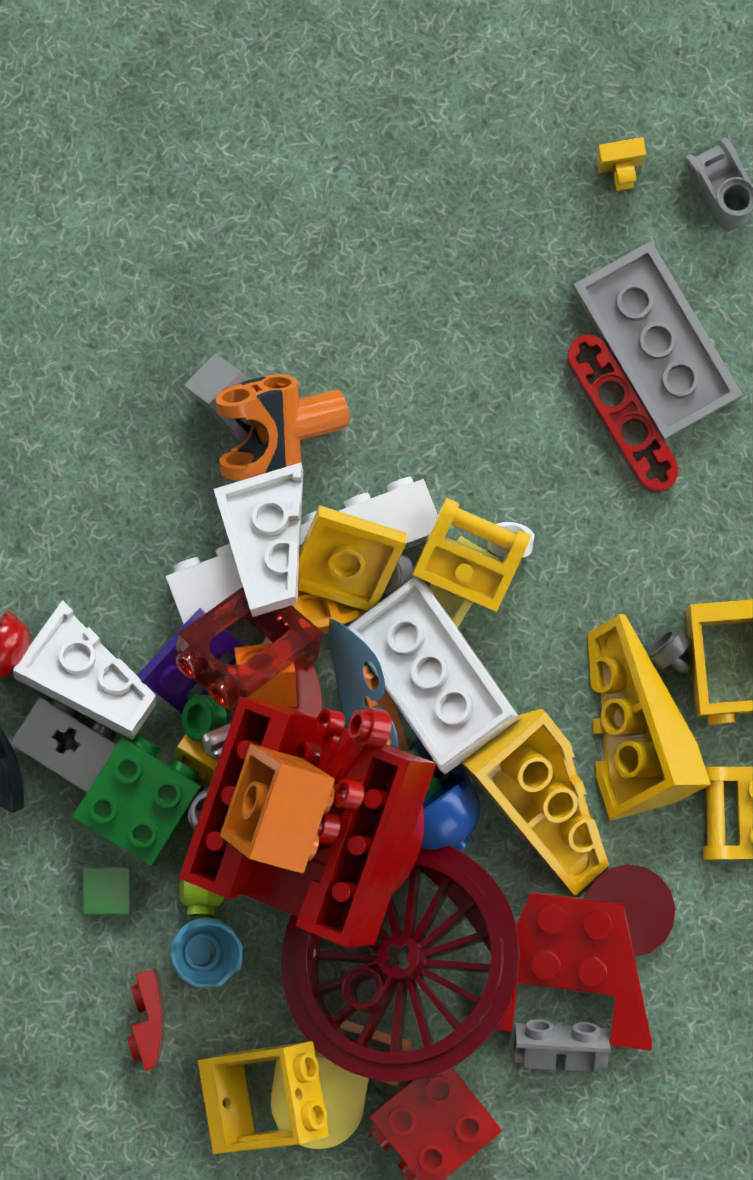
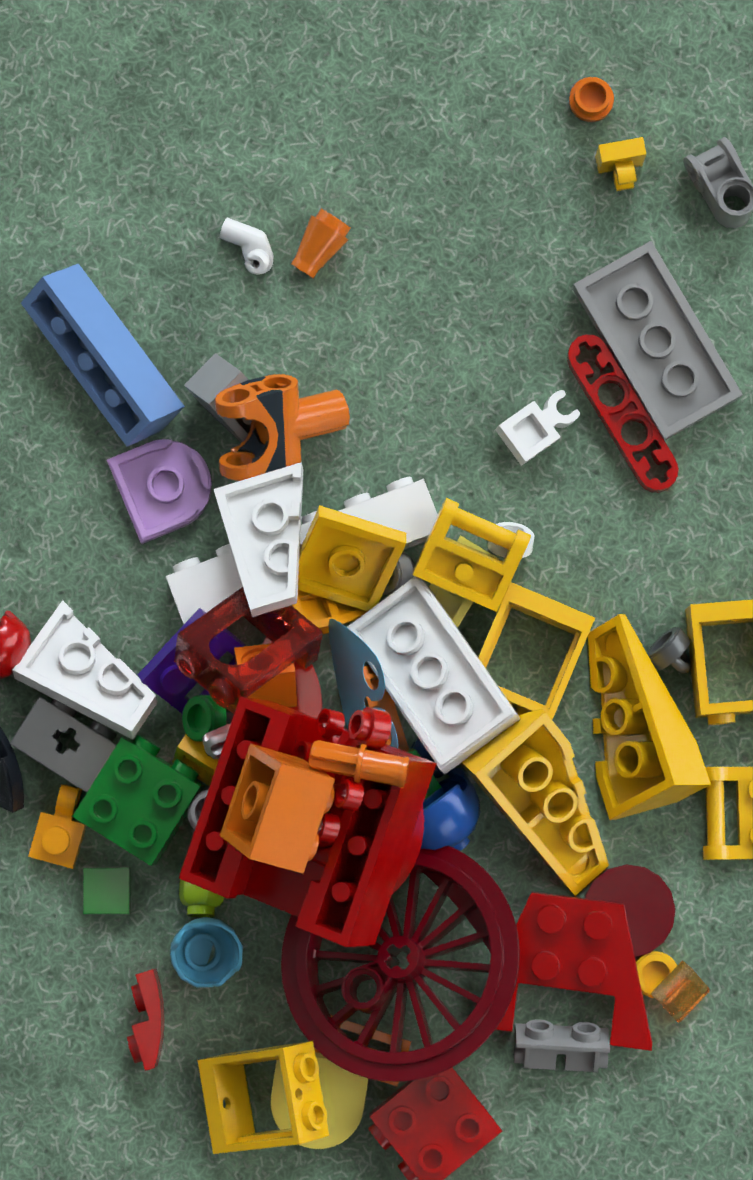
(59, 835): none -> light orange plate
(102, 354): none -> medium blue brick
(161, 486): none -> lavender tile
(253, 243): none -> white arm
(320, 242): none -> orange cone
(359, 763): none -> orange axle
(533, 430): none -> white plate
(553, 614): none -> yellow window
(591, 99): none -> orange plate
(653, 970): none -> yellow tile
(680, 991): none -> clear orange tile

